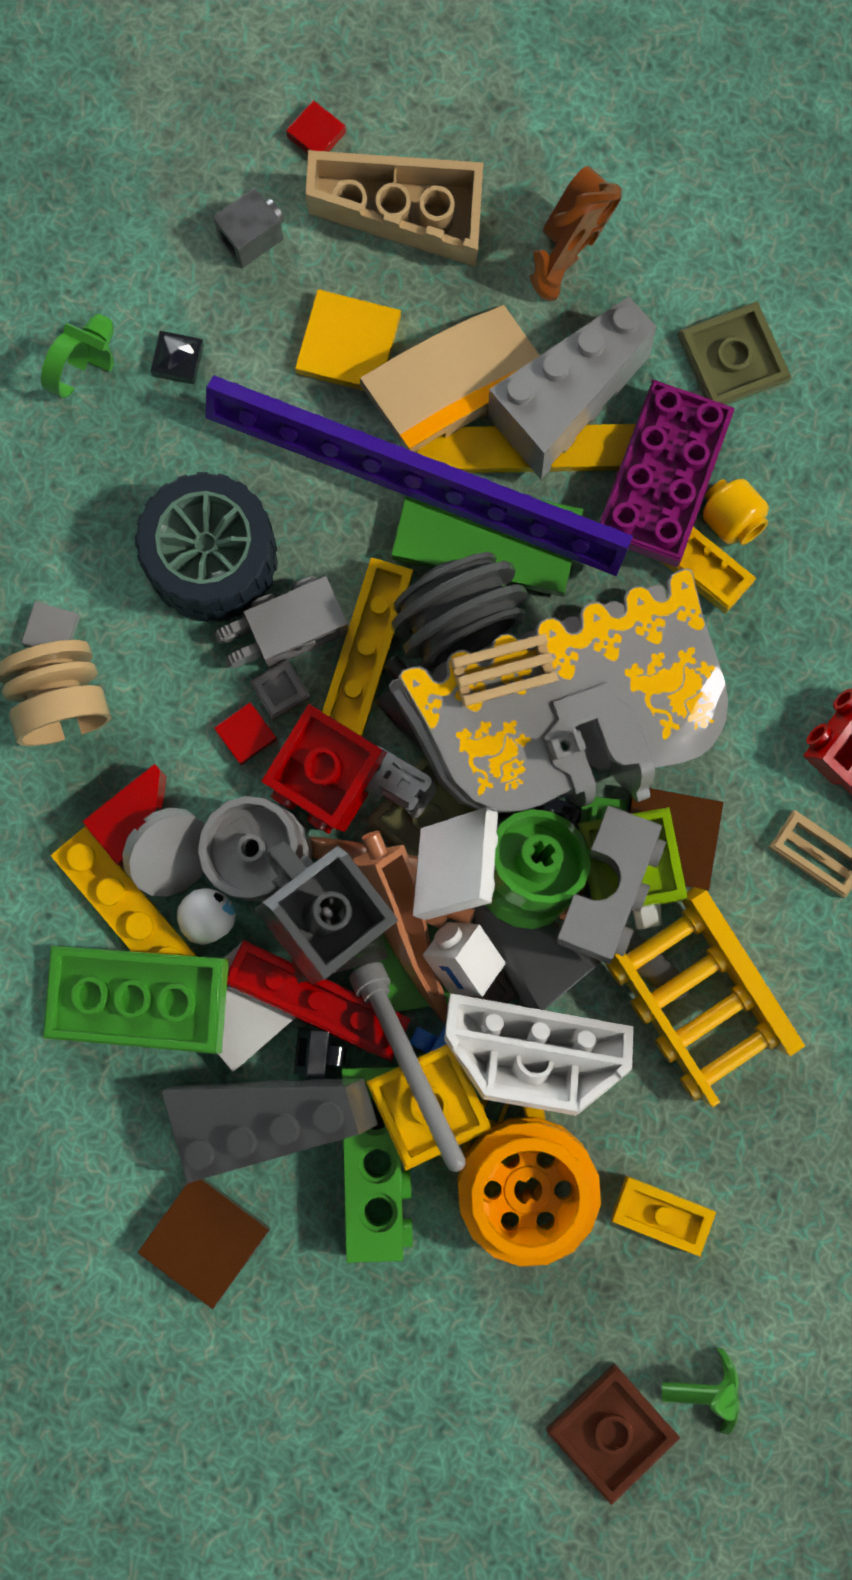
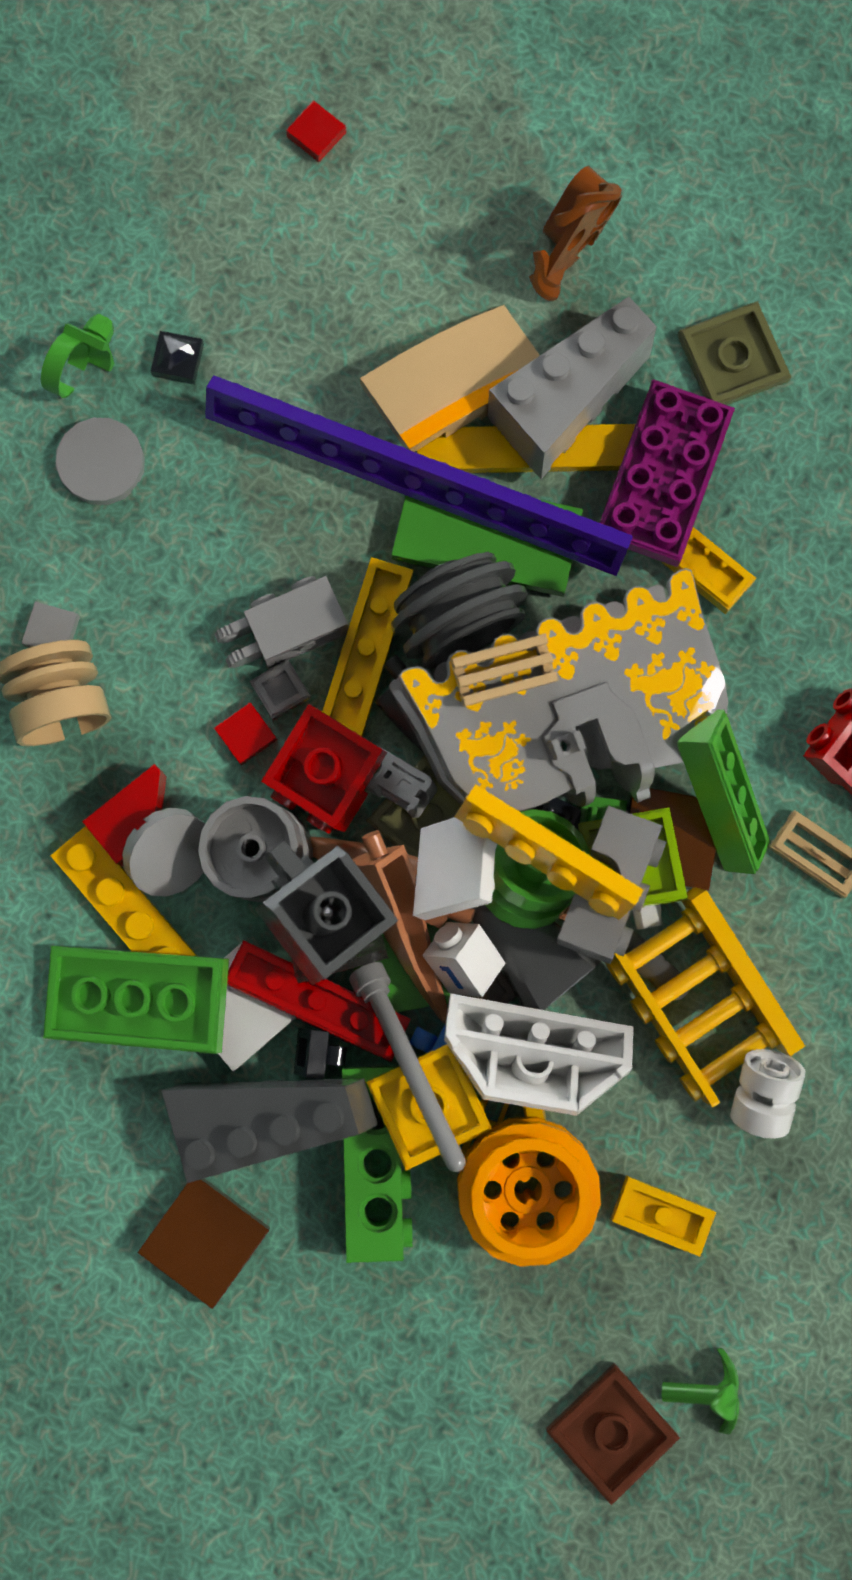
(100, 461): none -> light grey tile
(205, 916): white piece -> none
(206, 546): wheel -> none
(249, 226): flat silver brick -> none
(346, 339): yellow tile -> none
(400, 199): tan wedge -> none
(558, 859): none -> yellow plate
(725, 793): none -> bright green slope
(735, 511): yellow head -> none
(767, 1093): none -> white wheel

